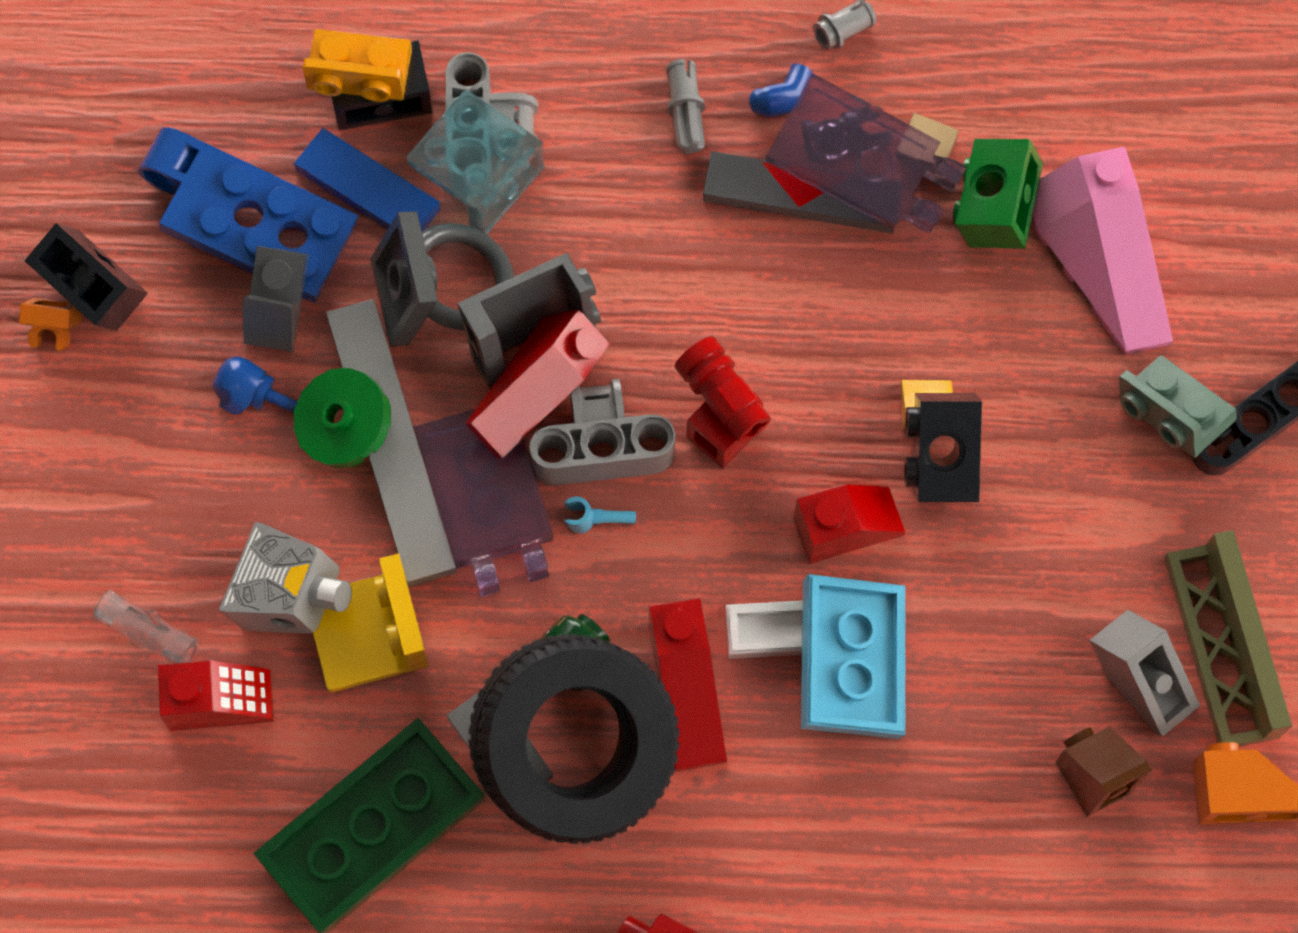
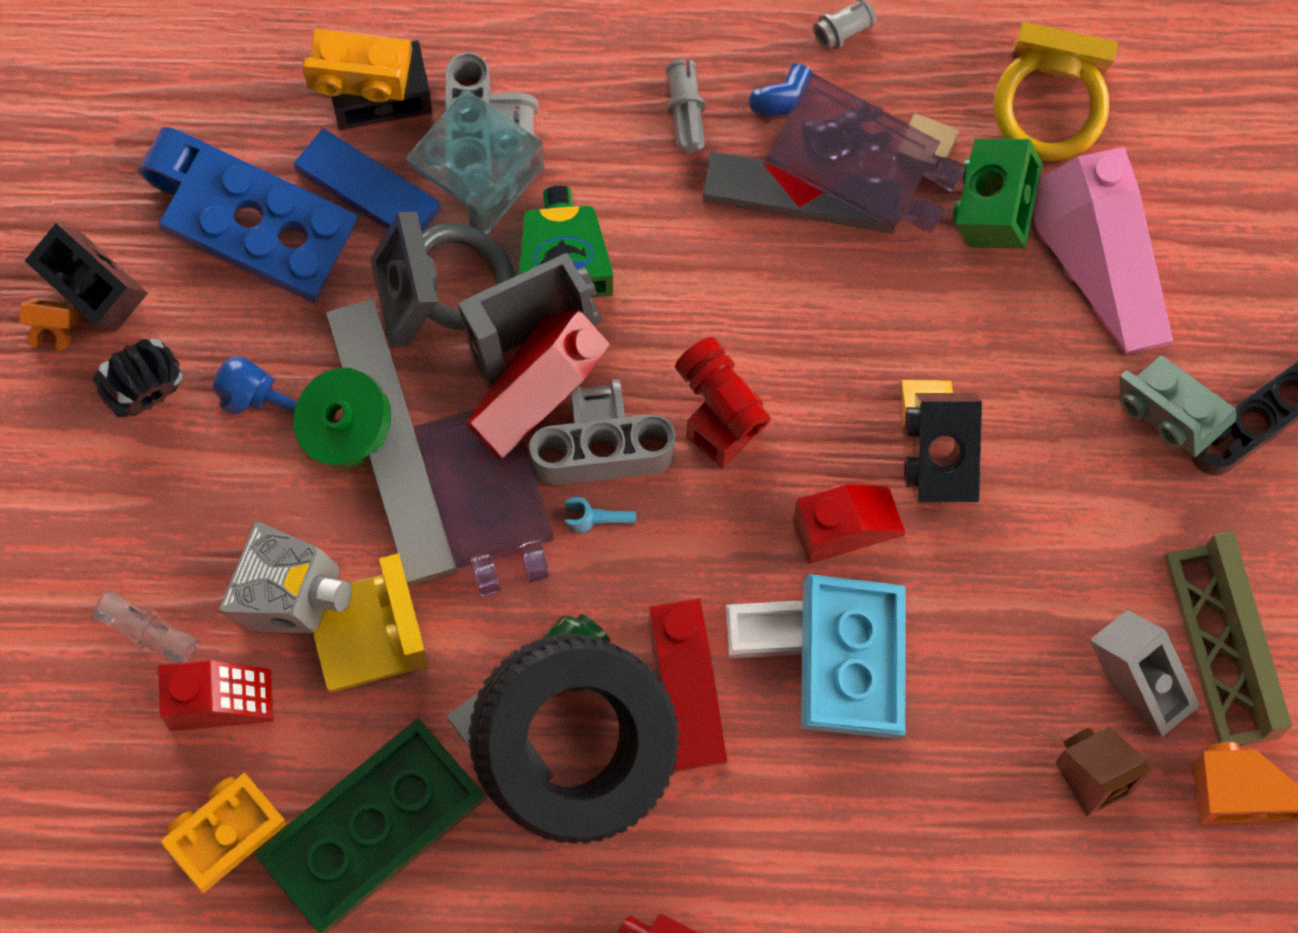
(138, 377): none -> black gear
(222, 831): none -> light orange bracket
(274, 298): dark grey slope -> none
(567, 230): none -> green torso
(1063, 56): none -> yellow tile

